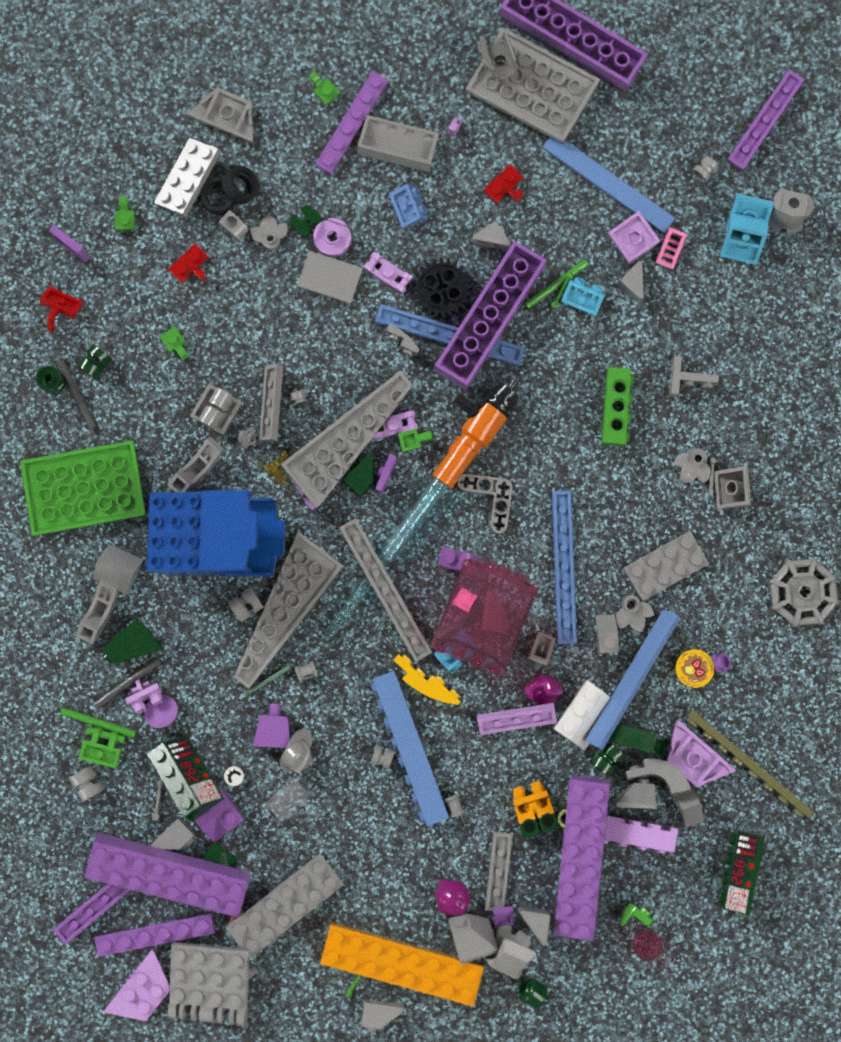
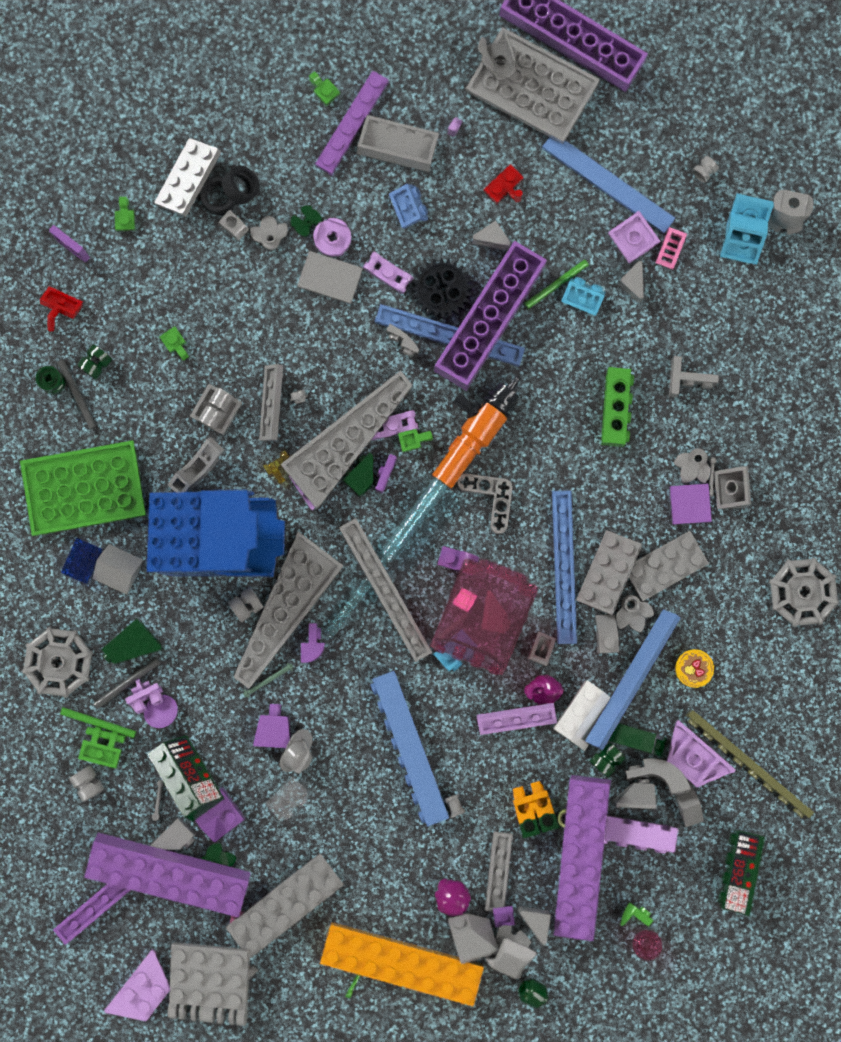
(50, 653): none -> light grey plate
(81, 560): none -> clear blue plate
(99, 611): light grey arch -> none
(154, 934): medium lavender plate -> none
(189, 264): red plate -> none
(226, 113): light grey wing -> none
(234, 776): white tile -> none
(247, 437): light grey plate -> none
(306, 671): light grey bush -> none
(312, 650): none -> medium lavender brick
(378, 1014): light grey slope -> none
(382, 757): light grey wheel -> none
(431, 688): yellow slope -> none
(554, 304): bright green hinge -> none
(609, 572): none -> light grey plate
(690, 504): none -> medium lavender tile
(721, 662): medium lavender plate -> none
(765, 120): medium lavender plate -> none

